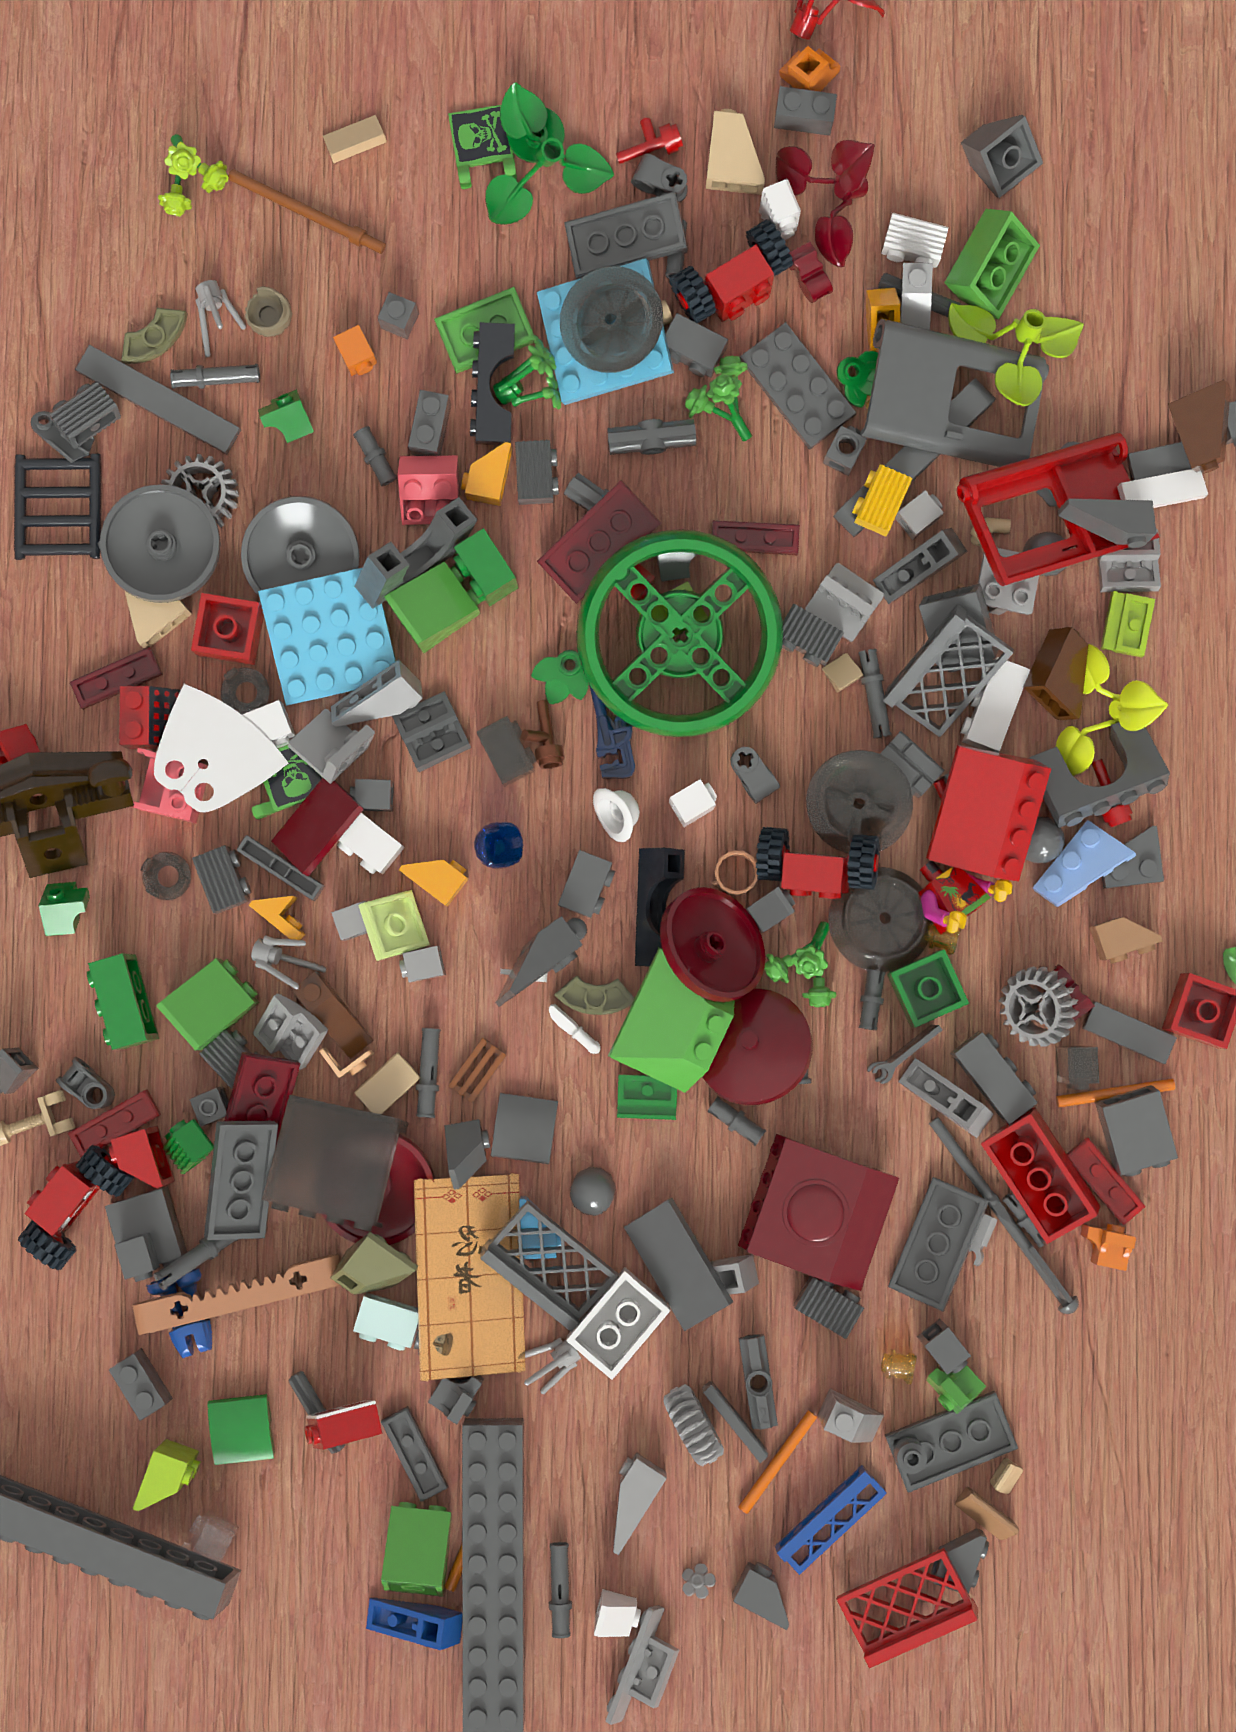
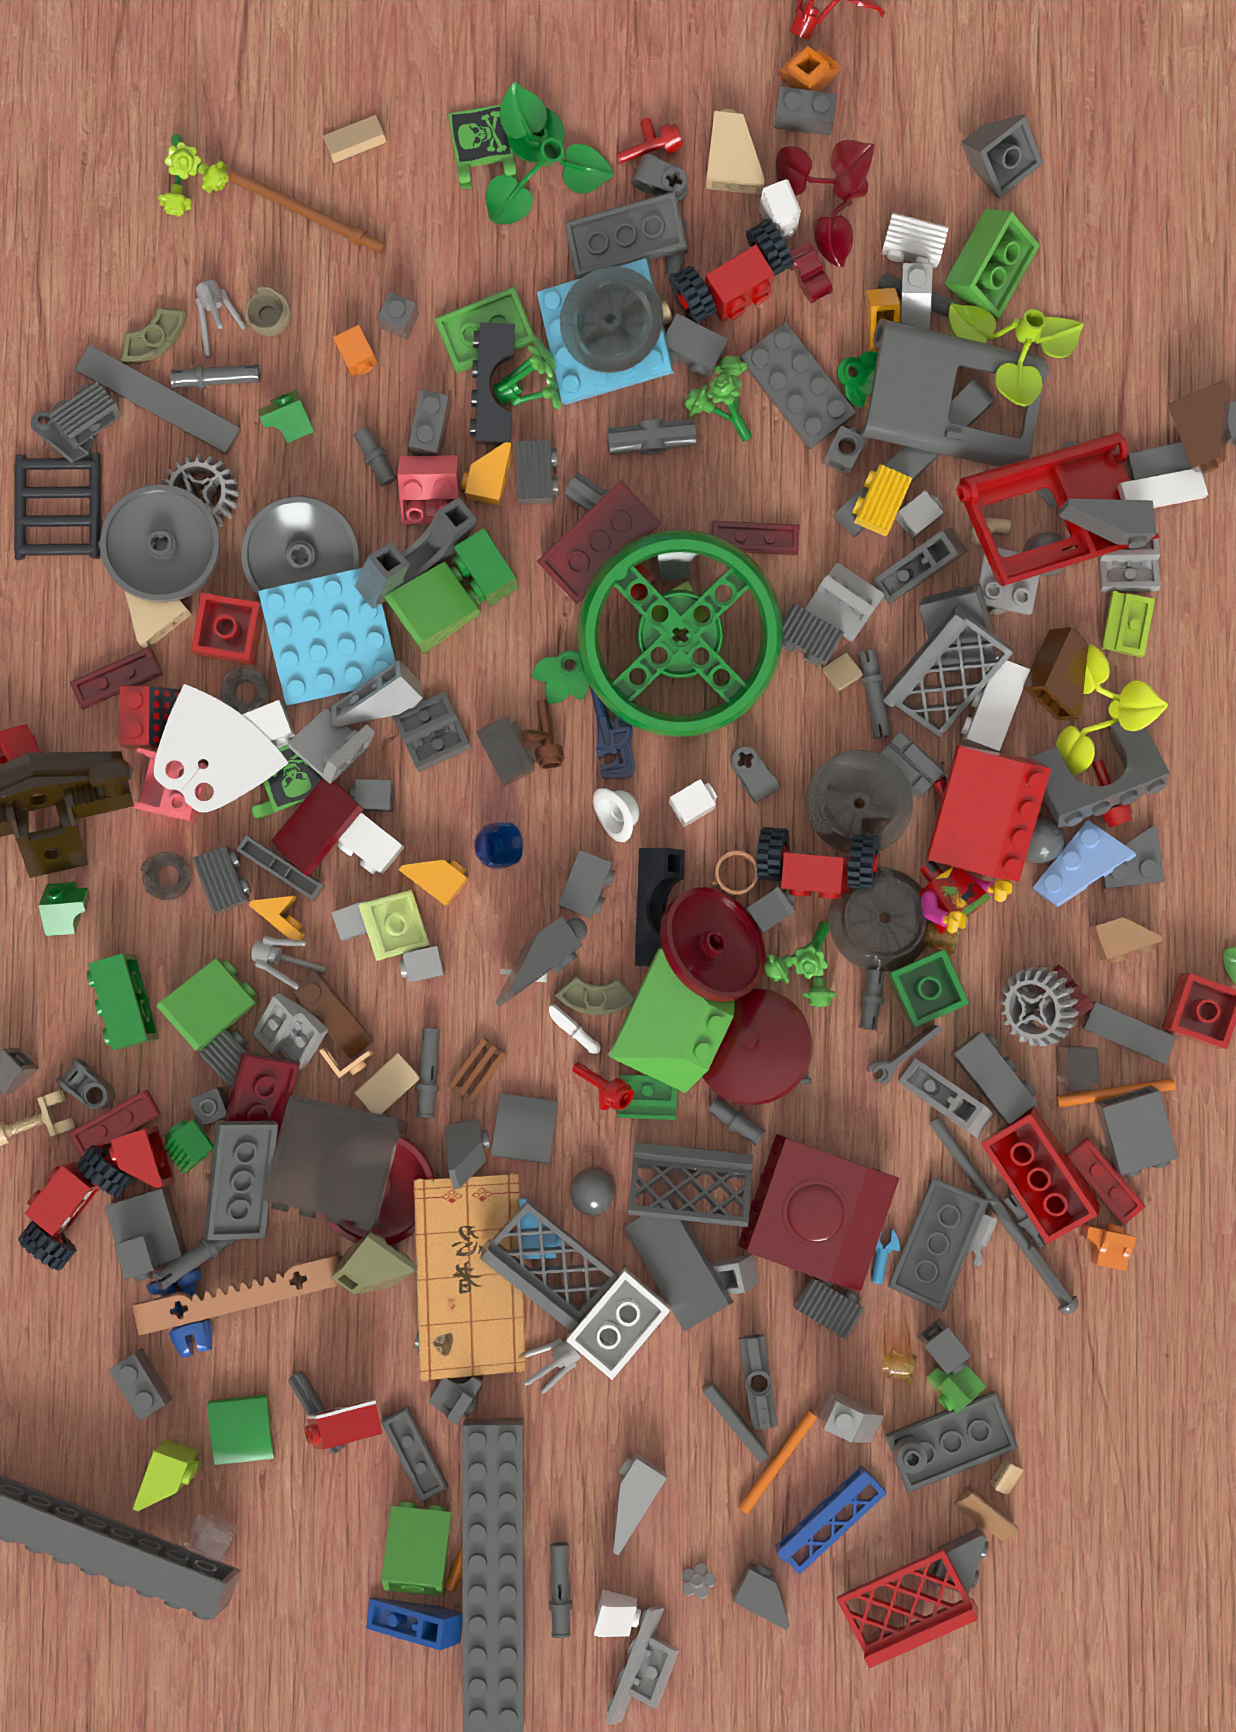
(387, 1321): light aqua brick -> none
(611, 1094): none -> red piece
(688, 1161): none -> dark grey fence
(693, 1425): light grey gear -> none
(881, 1257): none -> dark azure bar

